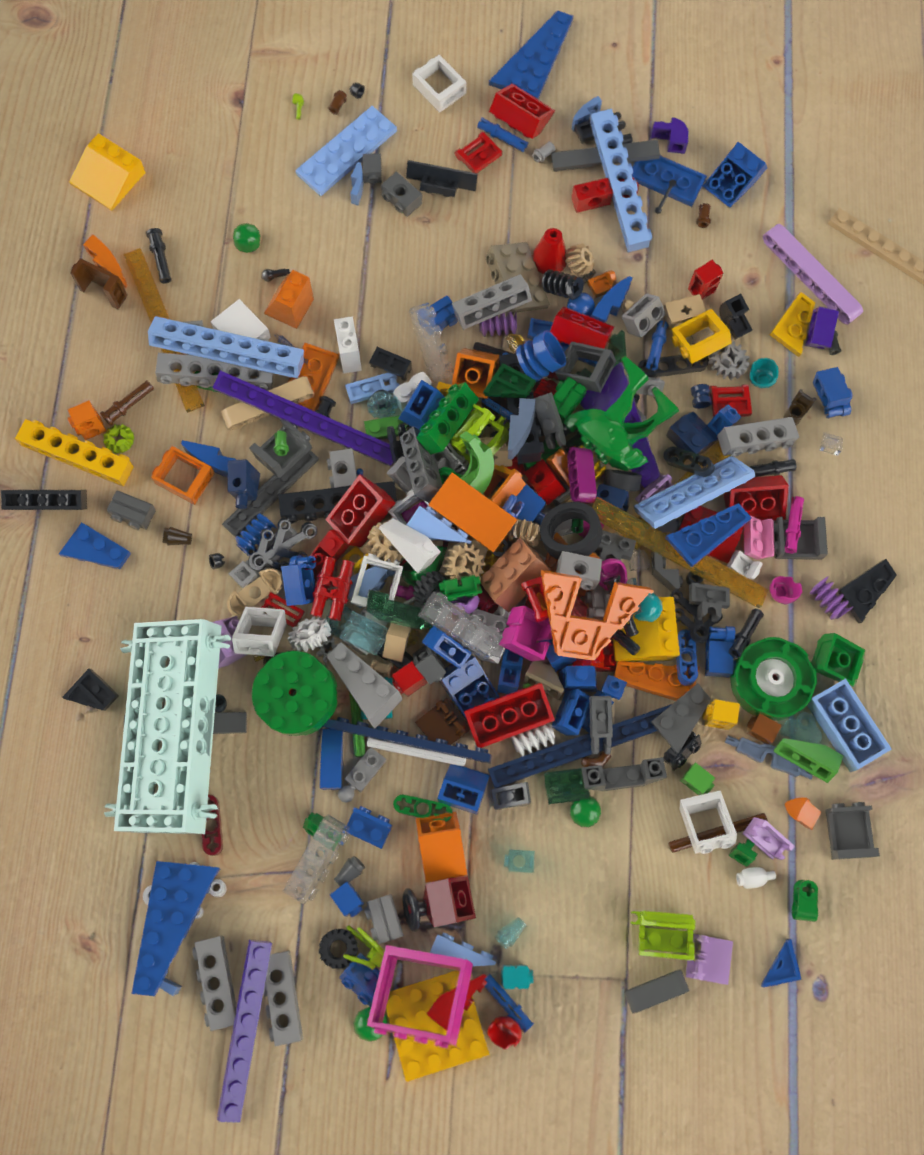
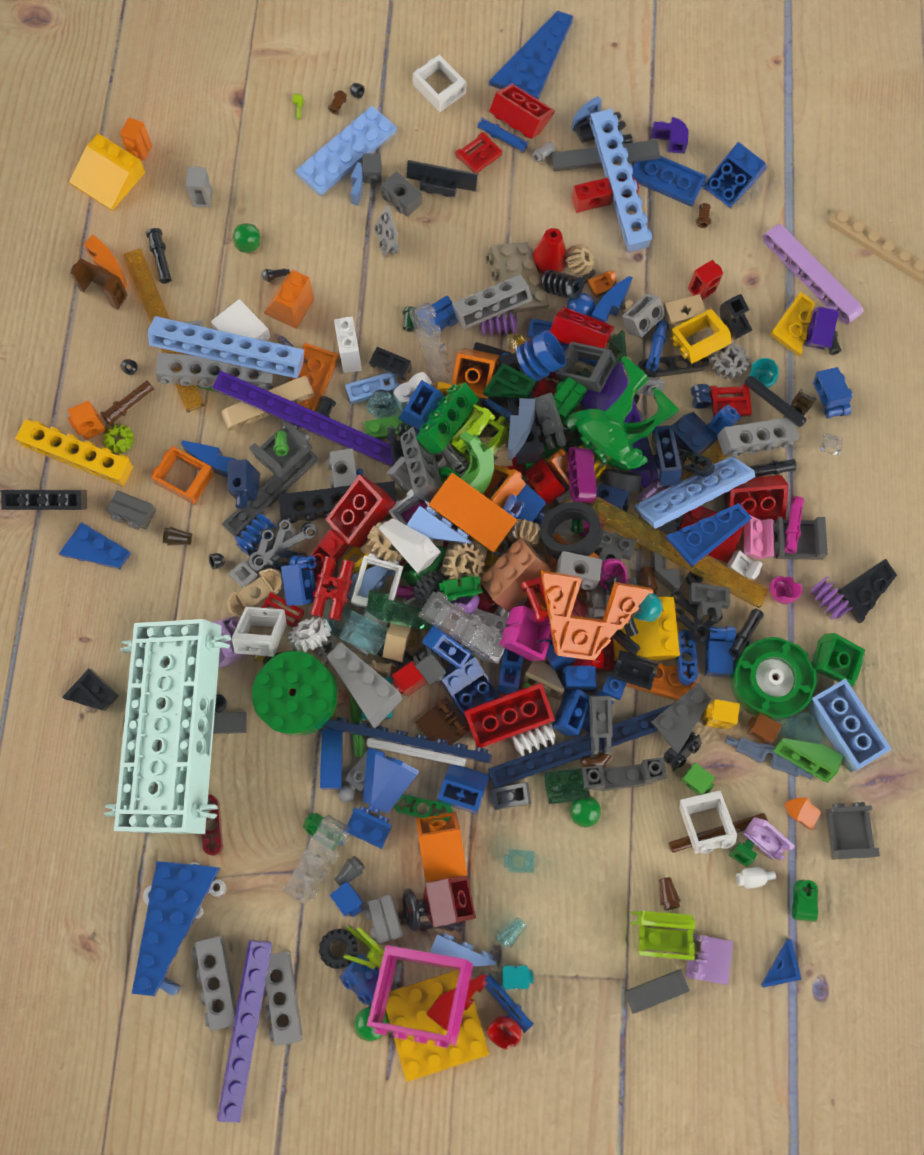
(133, 364): none -> black hinge
(136, 138): none -> orange brick
(199, 187): none -> light grey brick
(385, 780): none -> blue slope
(386, 232): none -> light grey hinge
(407, 320): none -> dark green pin
(635, 669): none -> black hinge
(647, 579): none -> reddish brown cone
(666, 455): none -> dark blue brick
(668, 895): none -> reddish brown cone
(672, 183): black hinge -> none
(775, 401): none -> black axle

